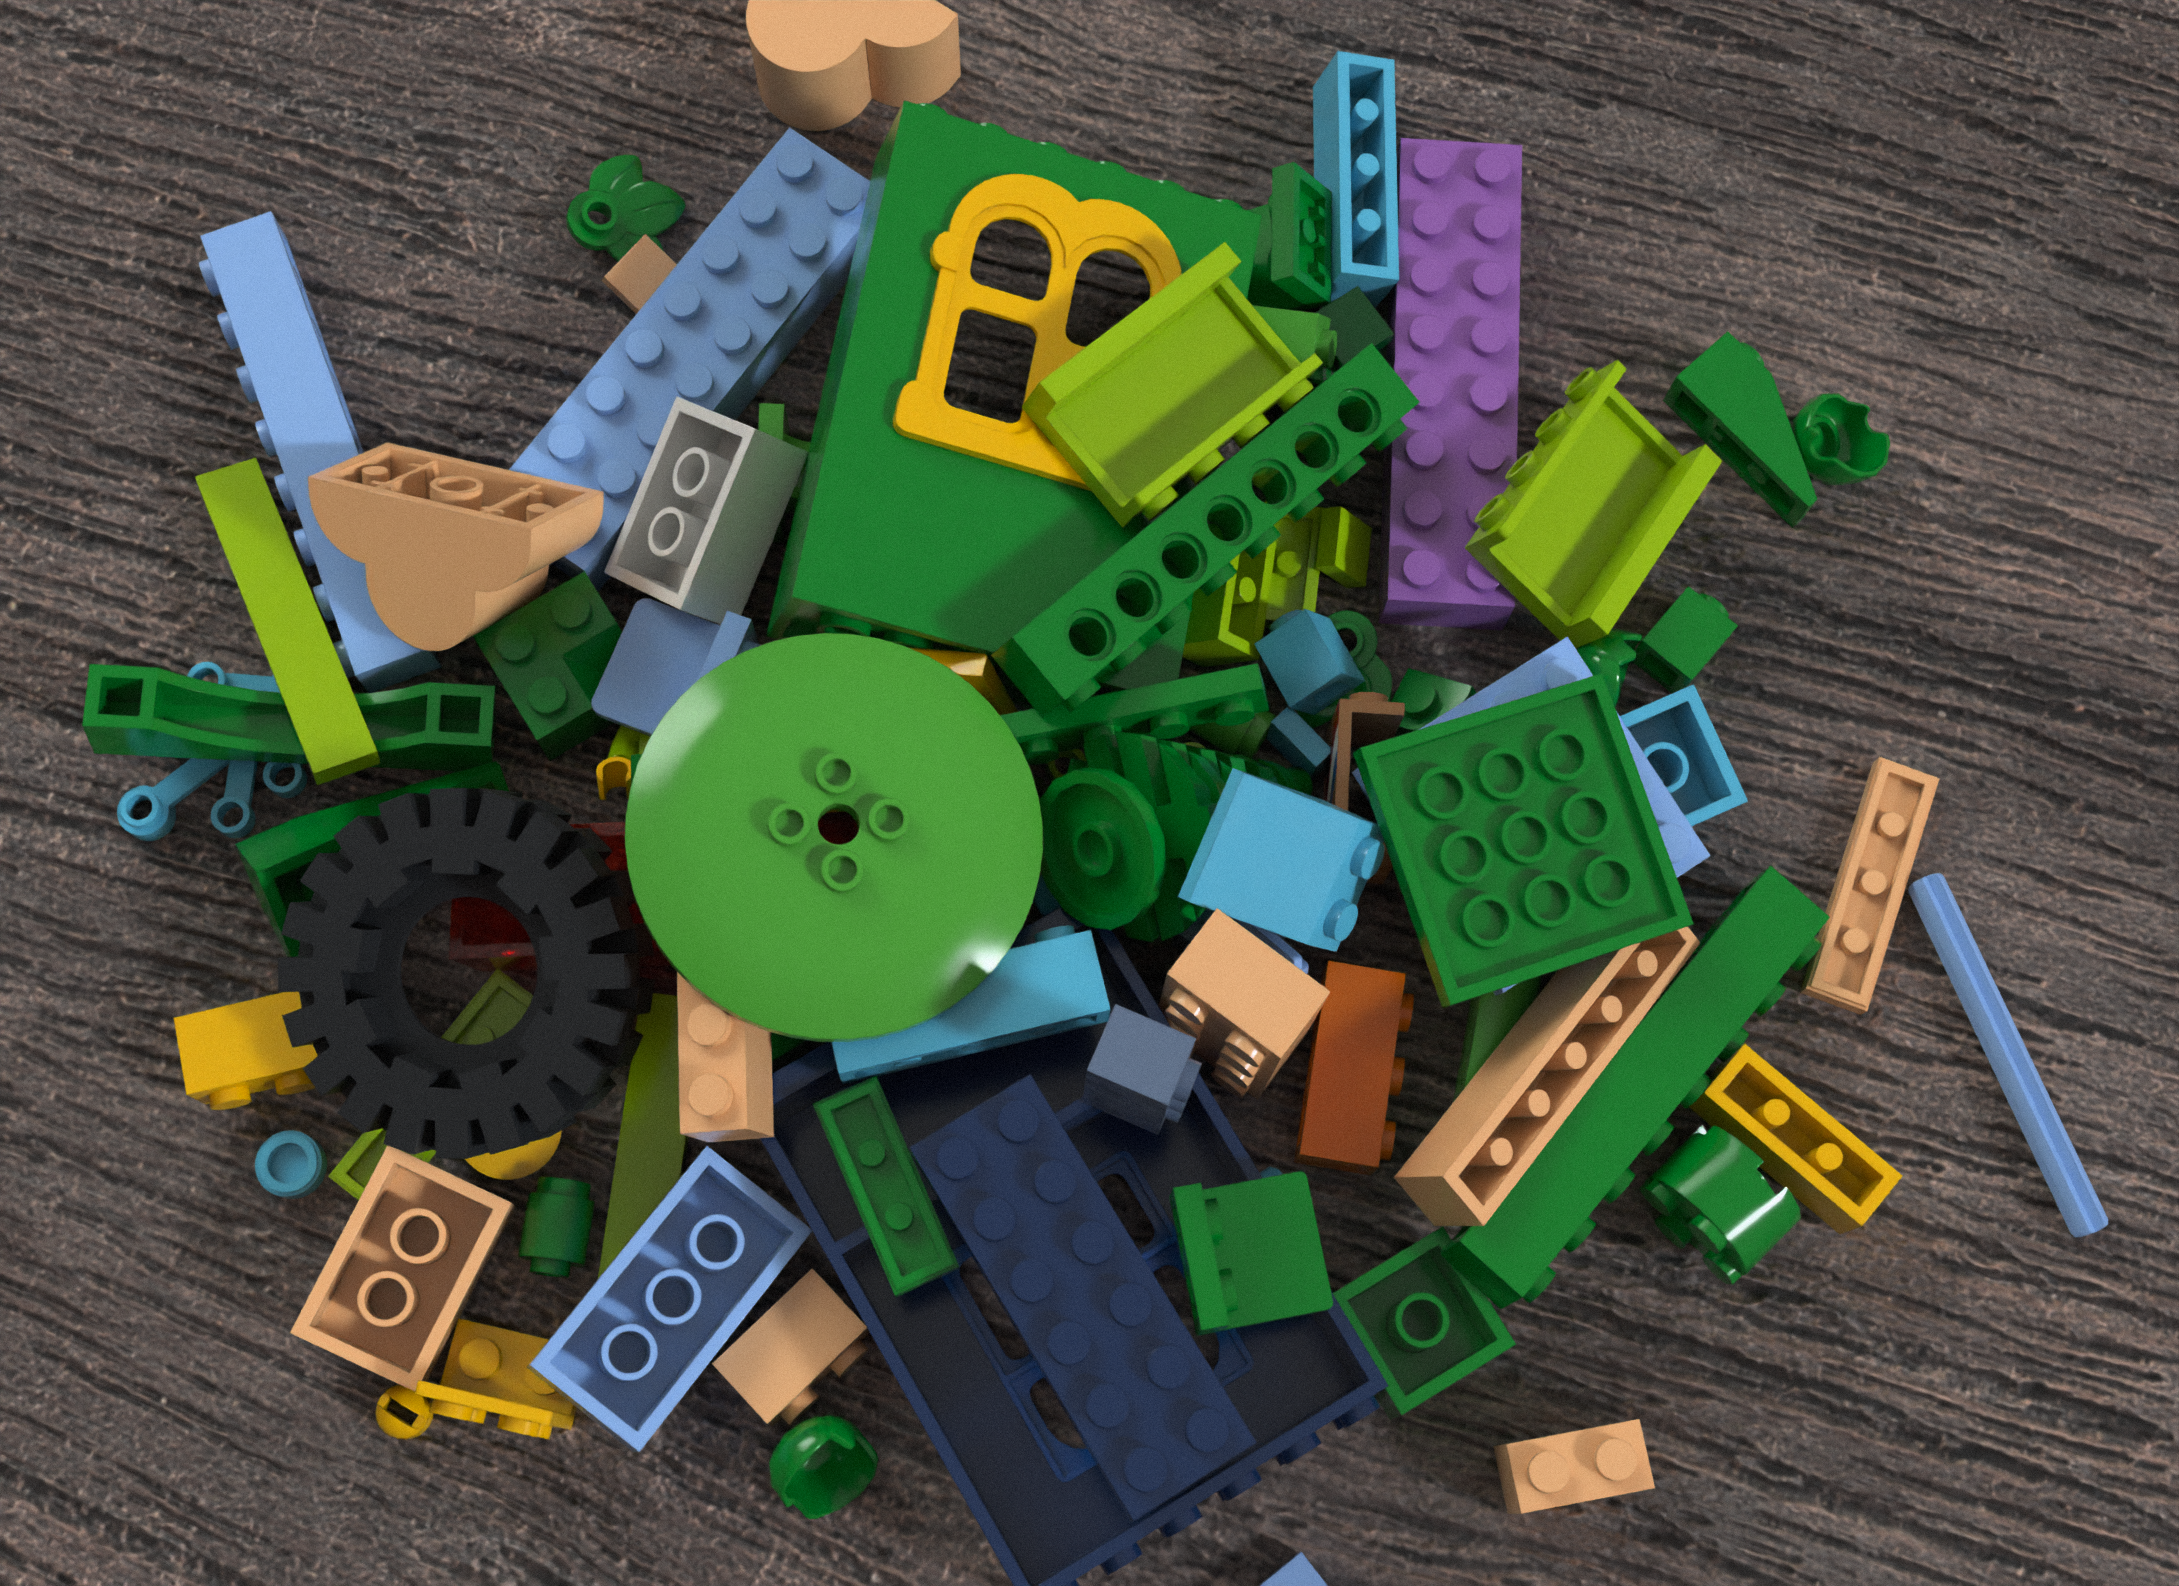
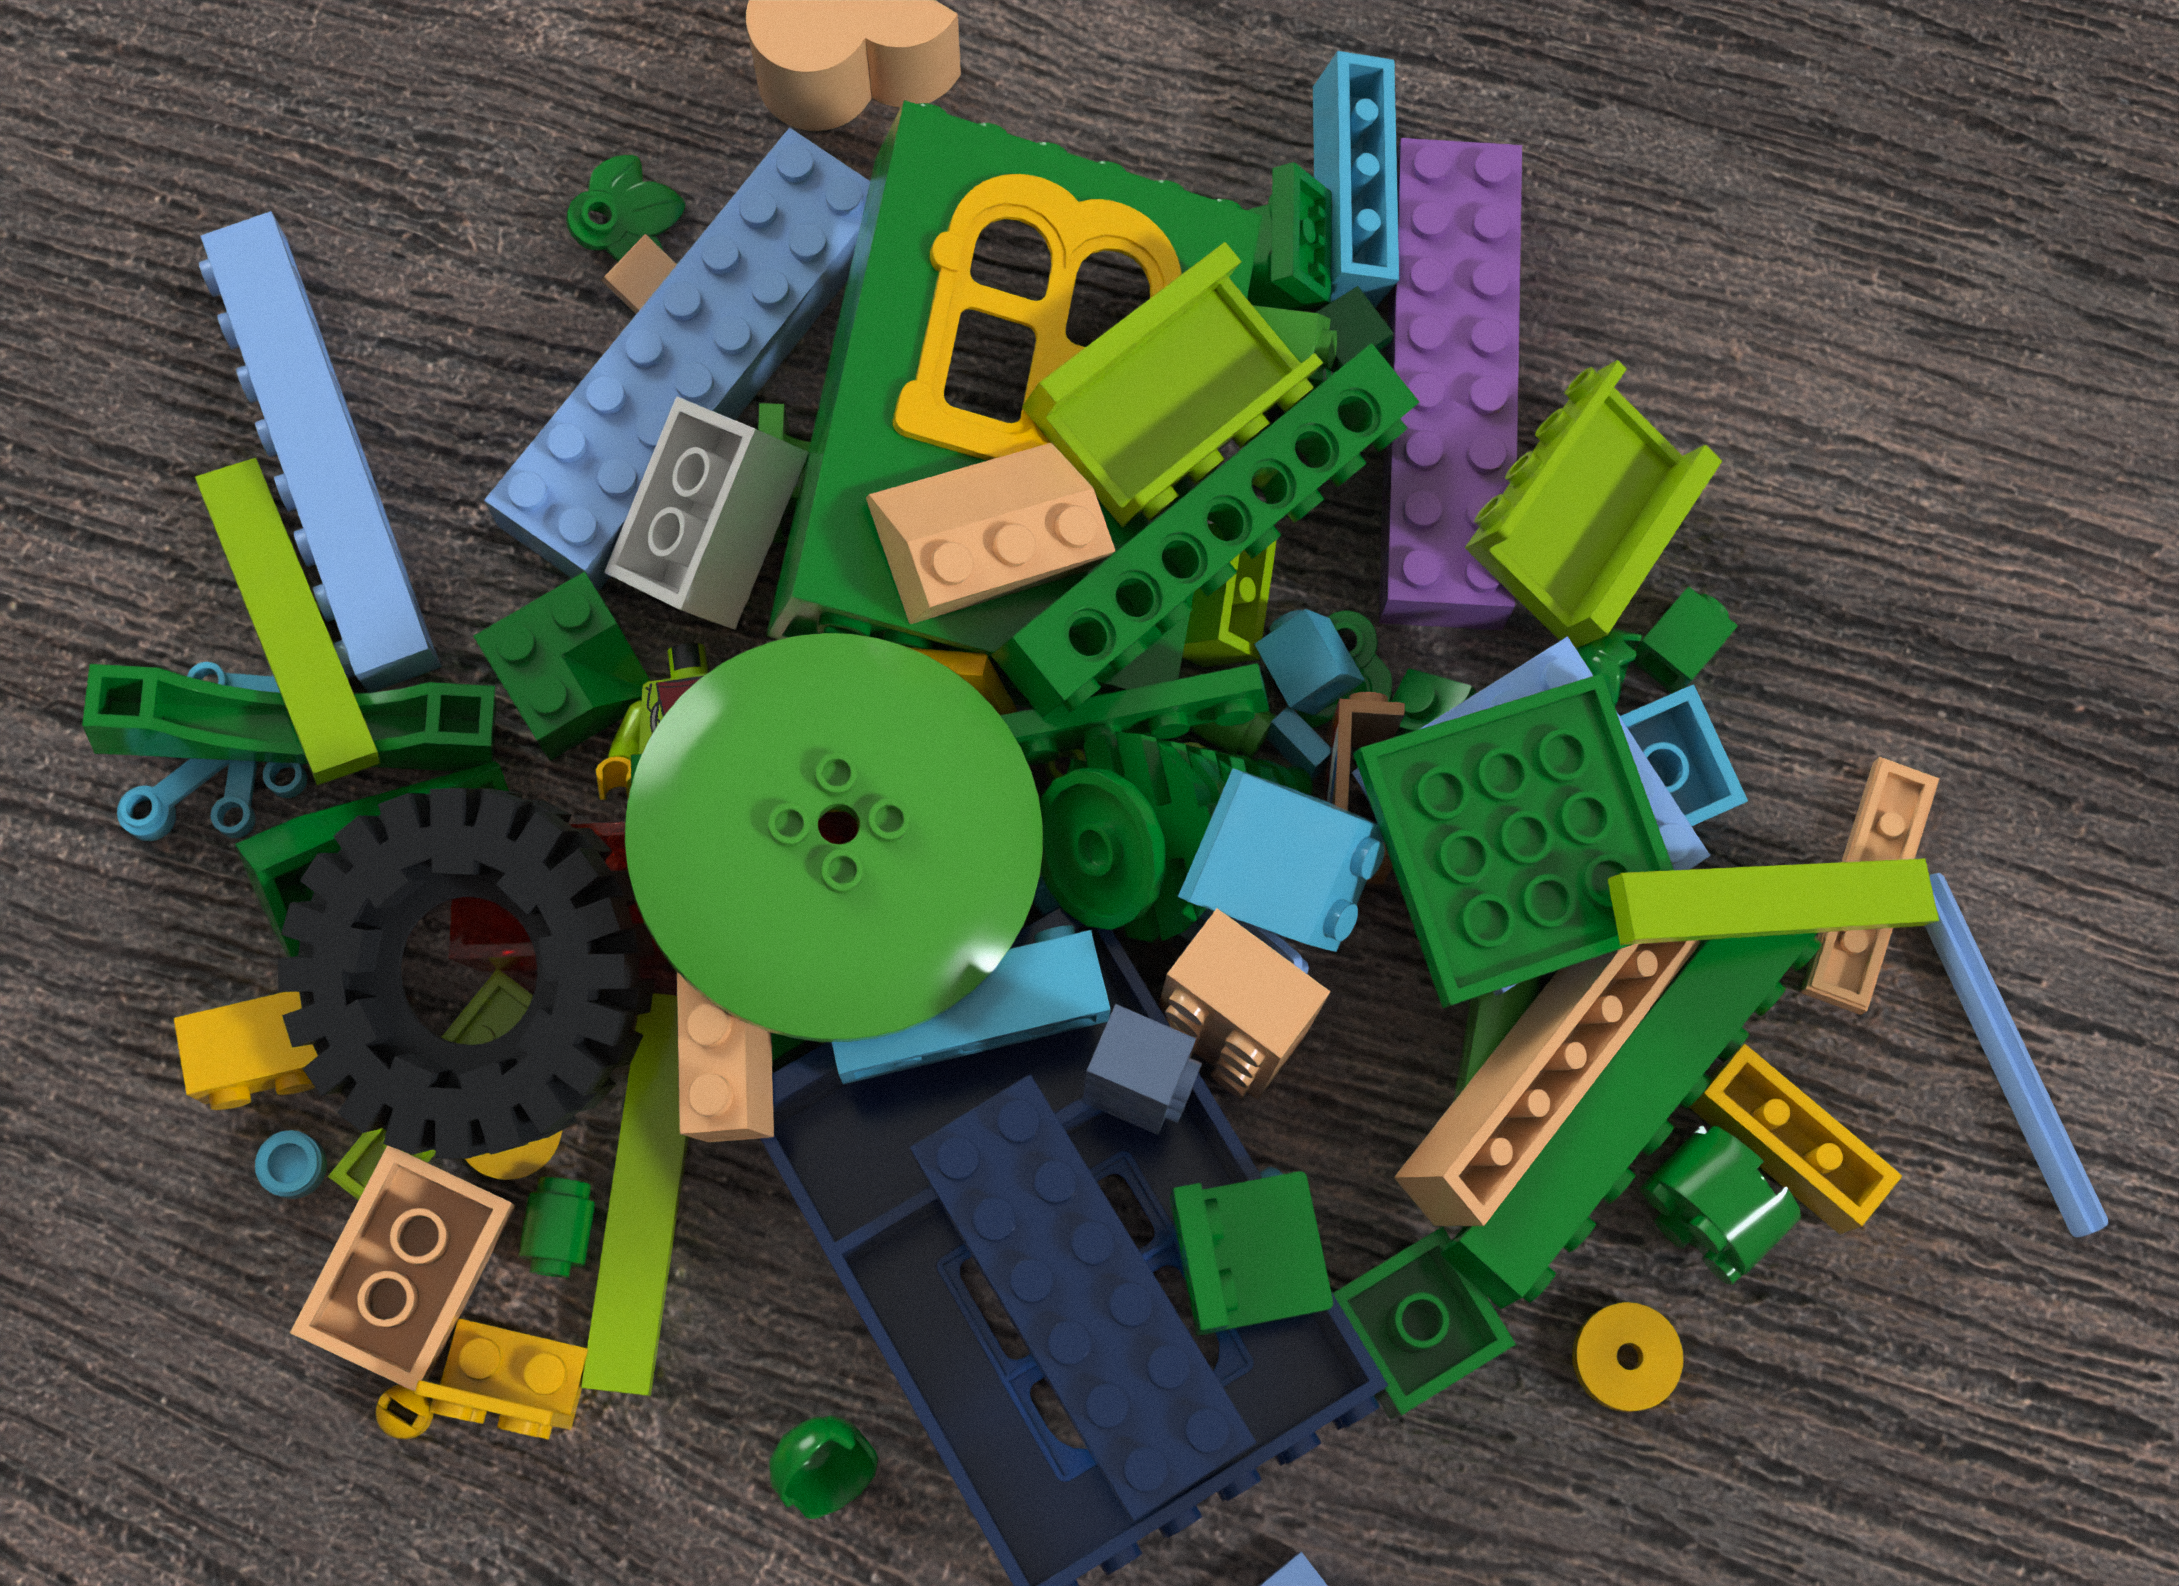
(449, 537): light nougat brick -> none
(661, 658): light blue bracket -> none
(670, 1300): light blue brick -> none
(794, 1350): light nougat brick -> none
(886, 1186): green tile -> none
(989, 531): none -> light nougat slope
(1294, 569): lime plate -> none
(1343, 547): lime tile -> none
(1353, 1069): orange brick -> none
(1574, 1467): light nougat brick -> none
(1657, 1350): none -> yellow piece
(1741, 417): green slope -> none
(1771, 900): none -> lime tile
(1839, 441): green hair -> none

